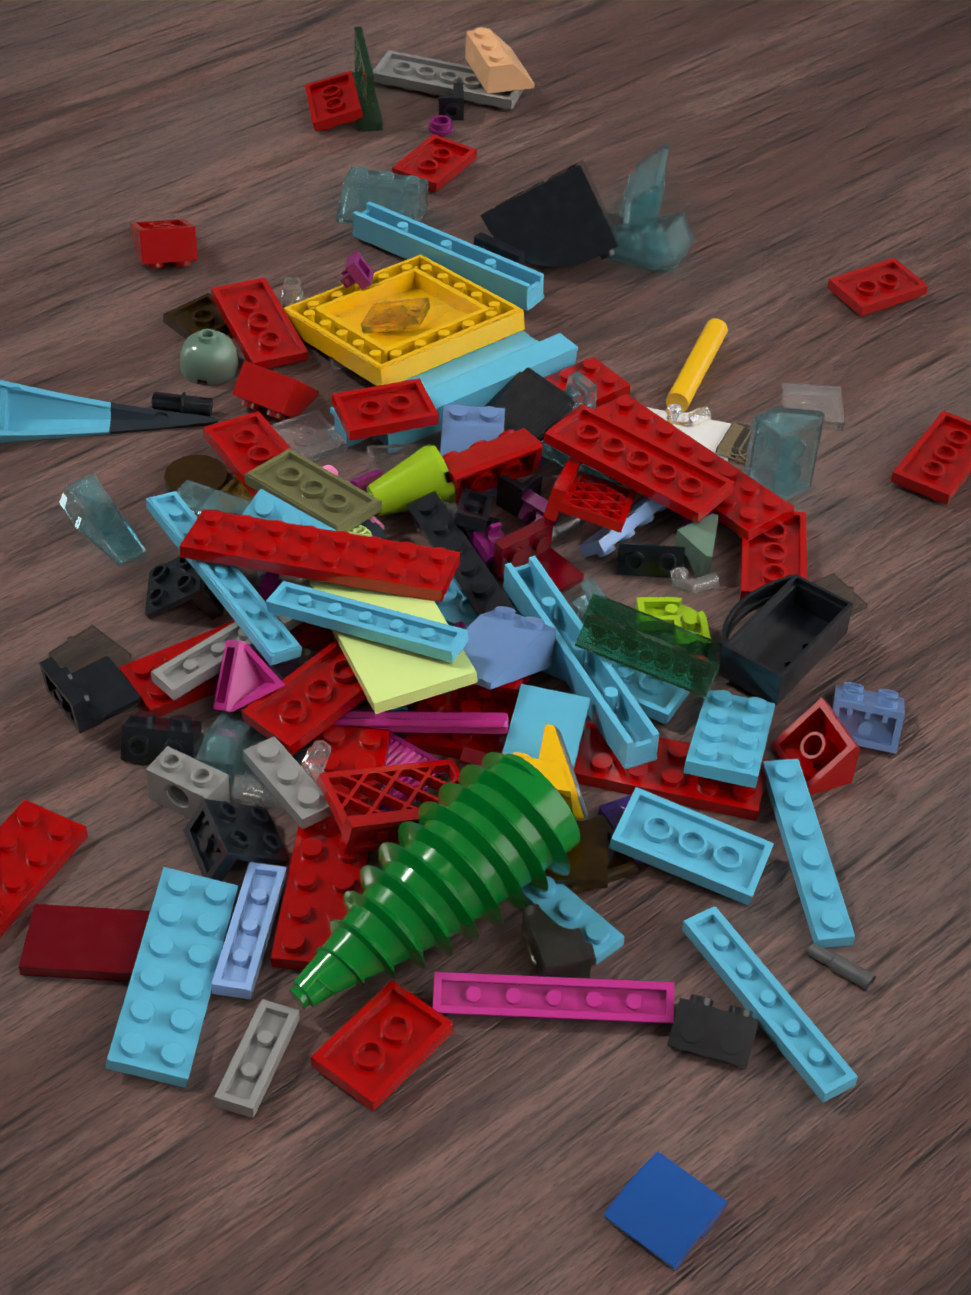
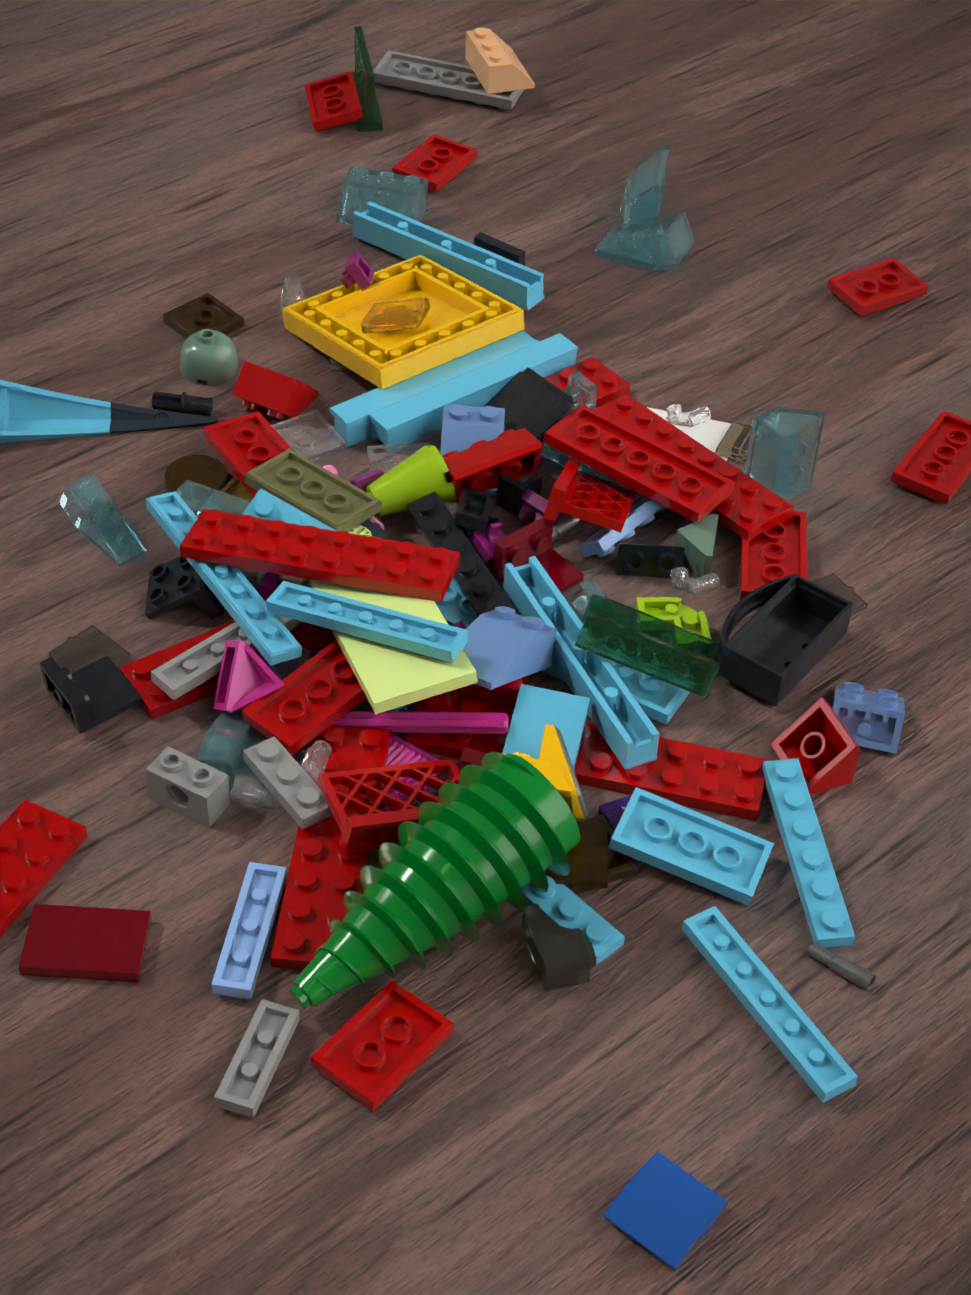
(147, 736): black bracket -> none
(165, 242): red slope -> none
(172, 978): medium azure plate -> none
(232, 832): black bracket -> none
(259, 323): red plate -> none
(385, 409): red plate -> none
(440, 125): magenta plate -> none
(453, 103): black bracket -> none
(554, 997): dark pink plate -> none
(556, 220): black brick -> none
(697, 364): yellow piece -> none
(713, 1031): black bracket -> none
(730, 738): medium azure plate -> none
(817, 398): clear tile -> none

